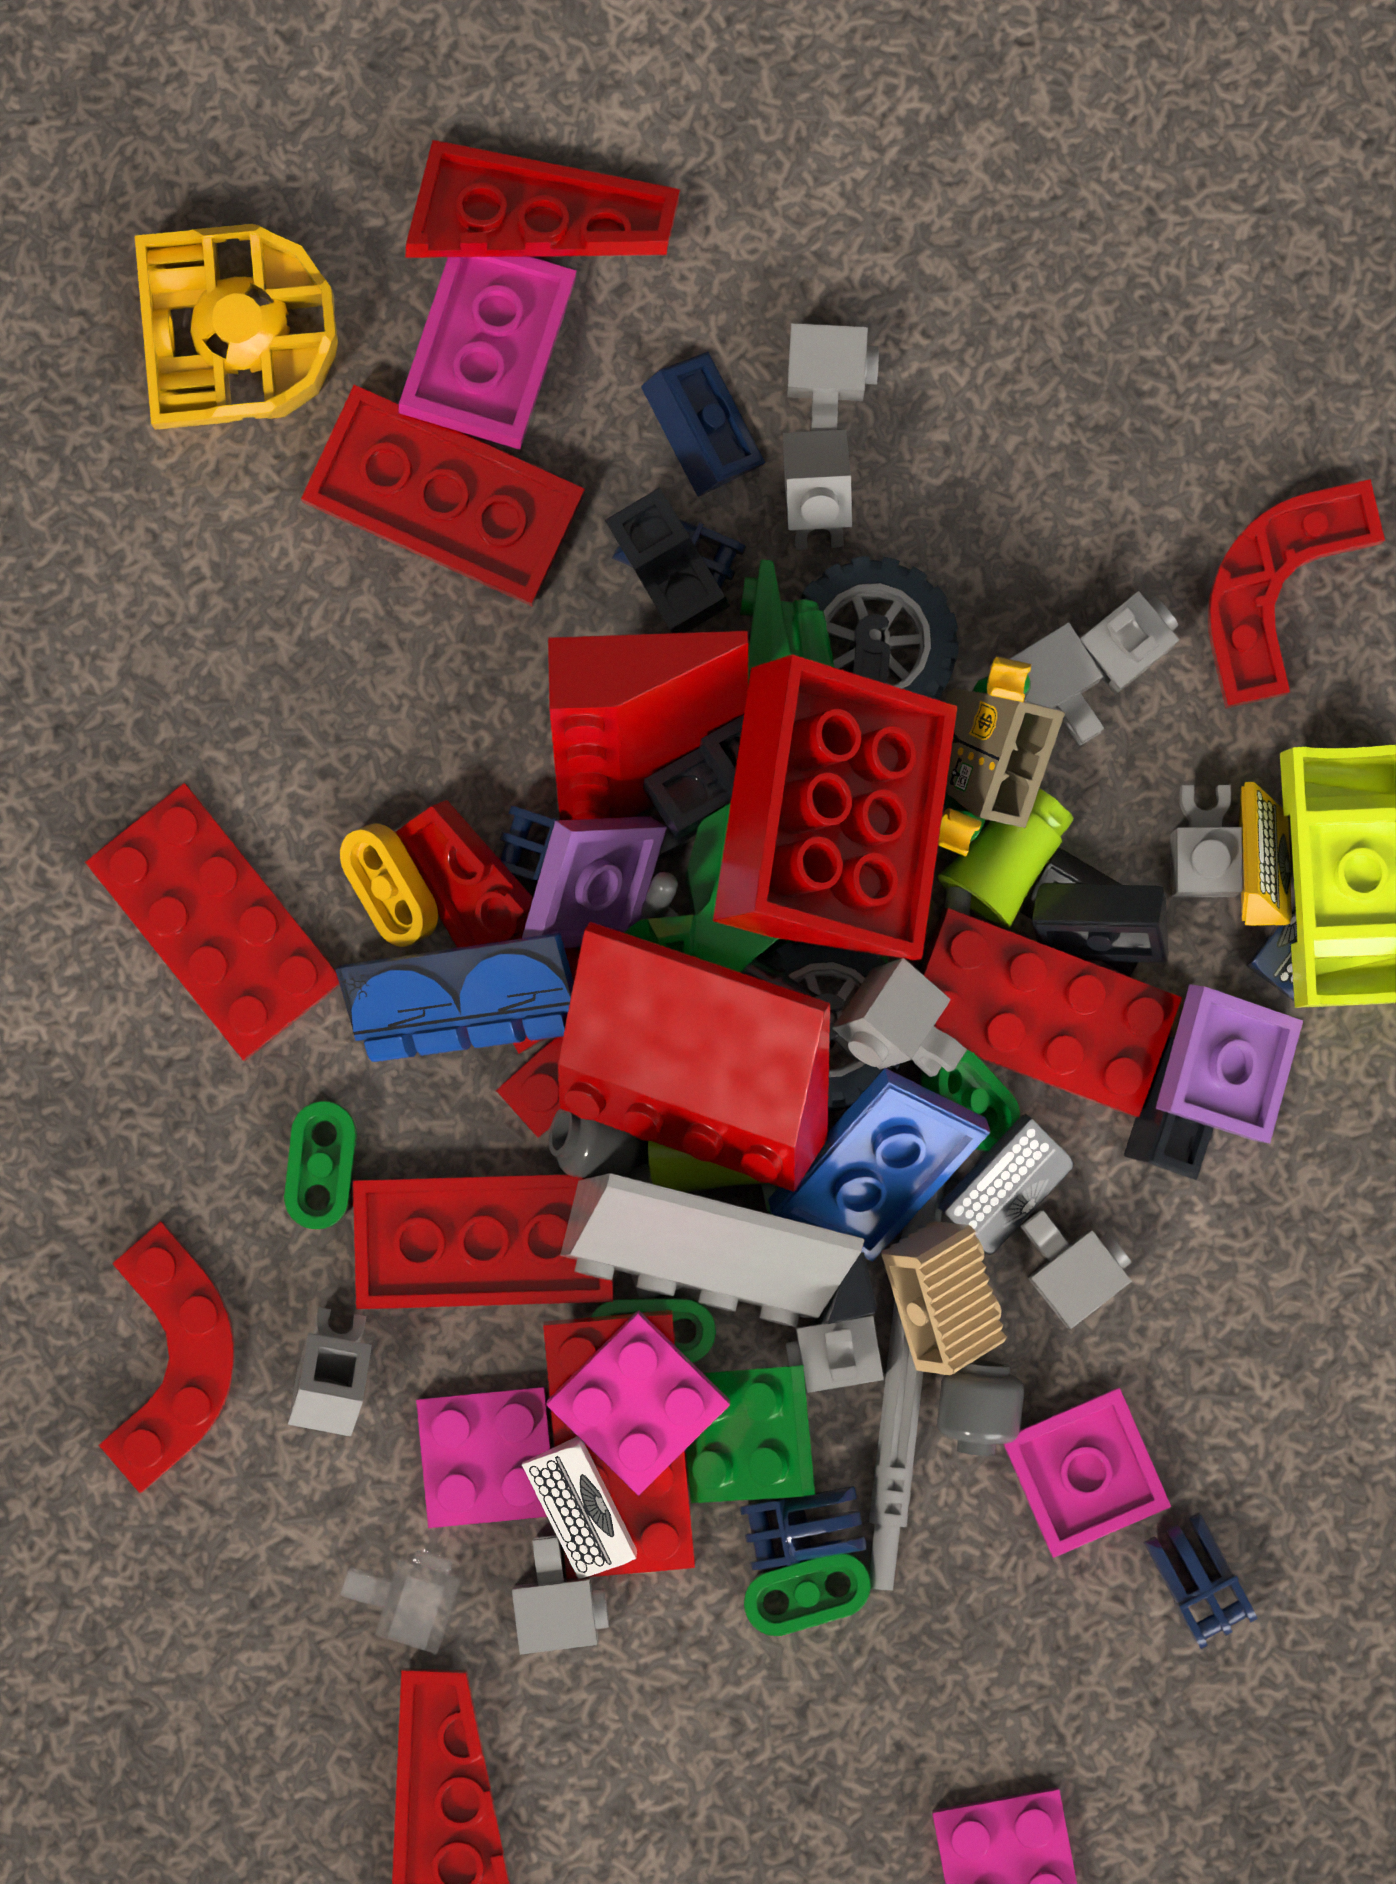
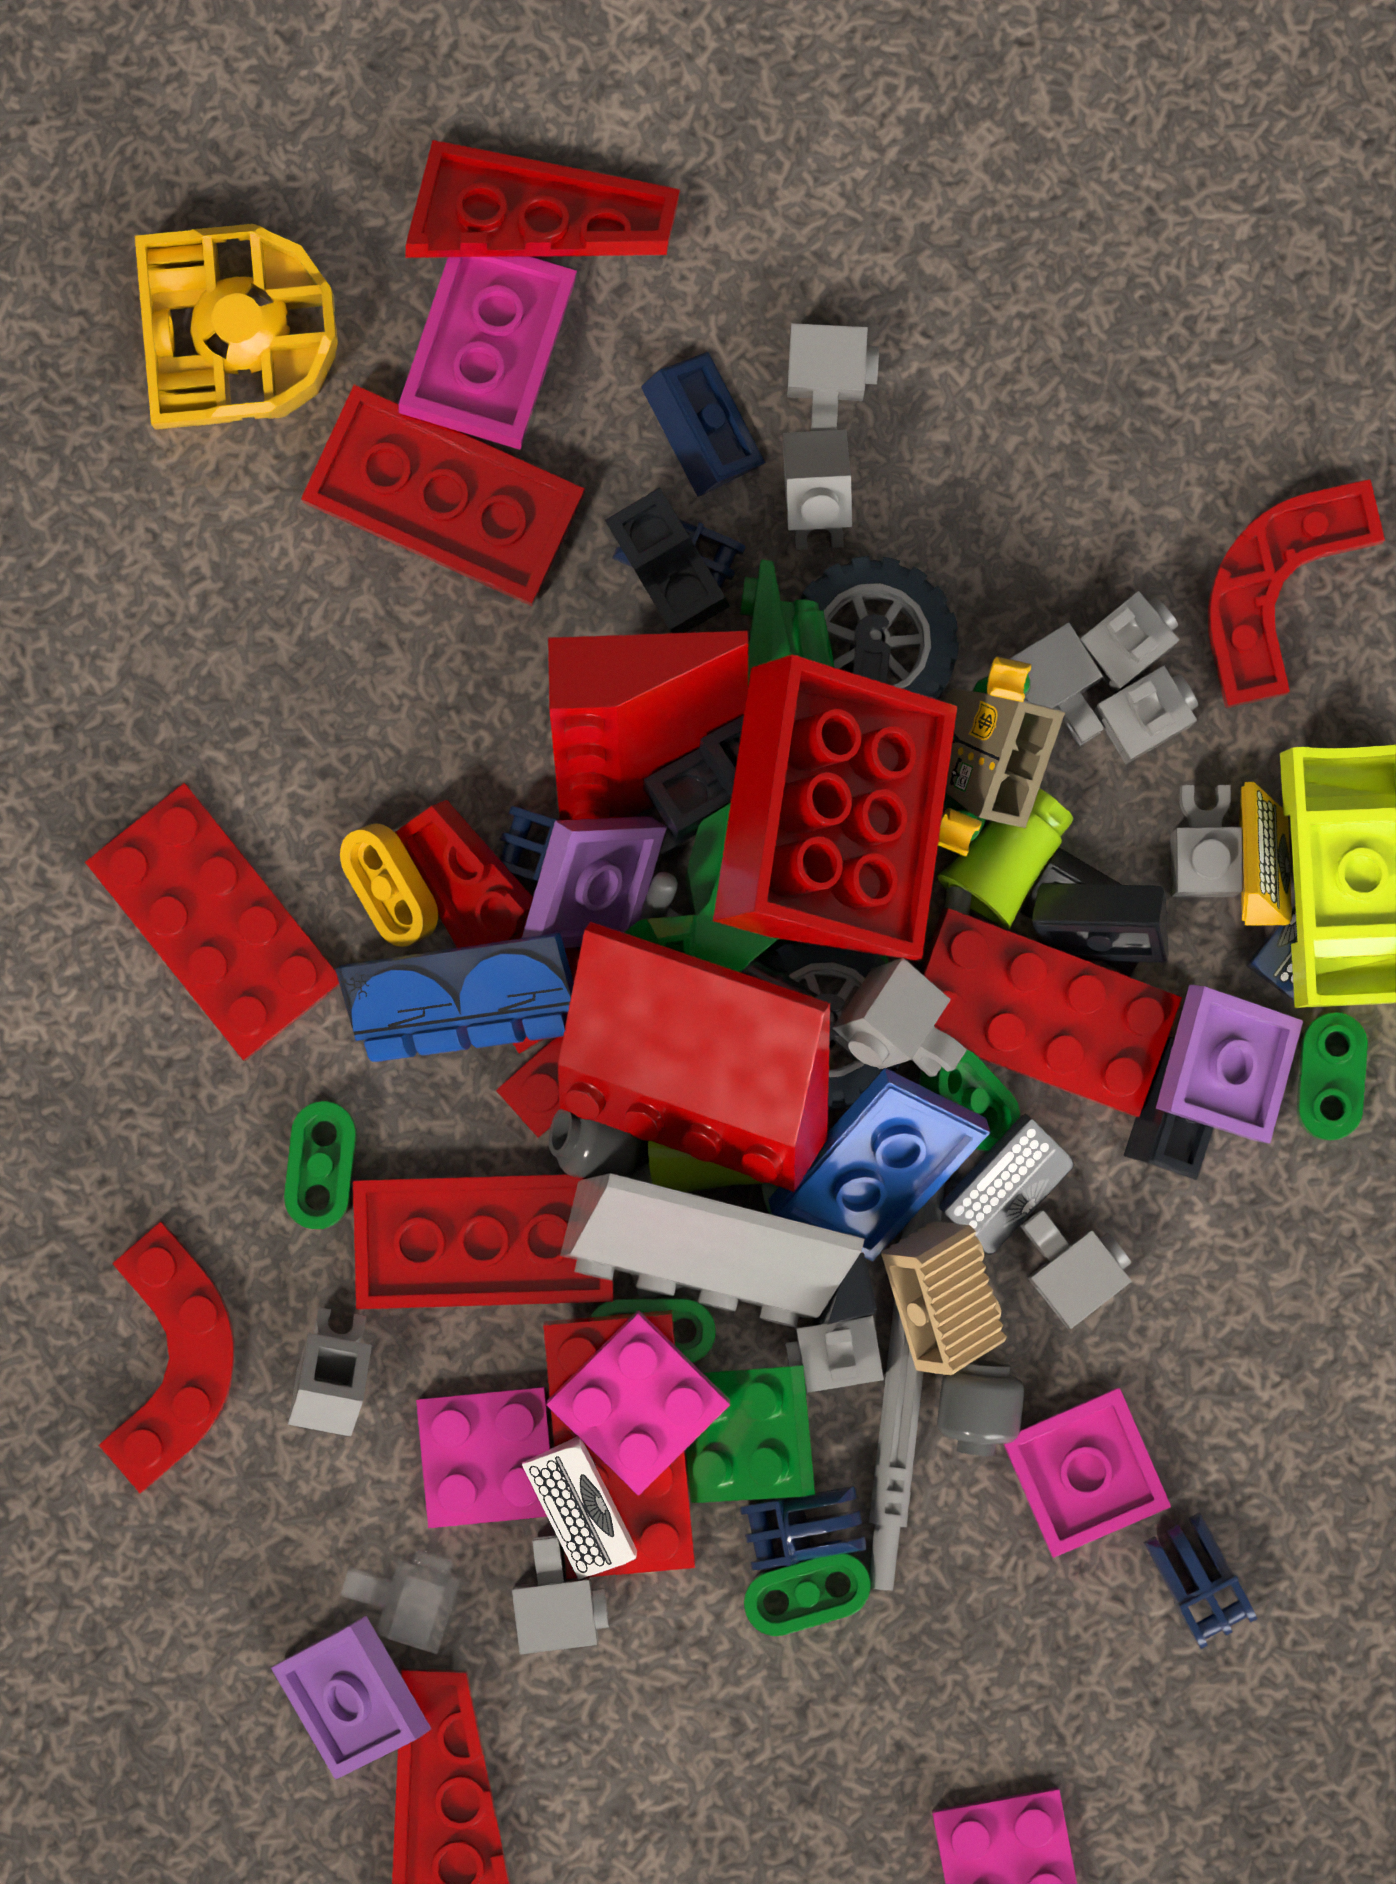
(351, 1698): none -> medium lavender plate
(1147, 713): none -> light grey brick
(1332, 1076): none -> green plate

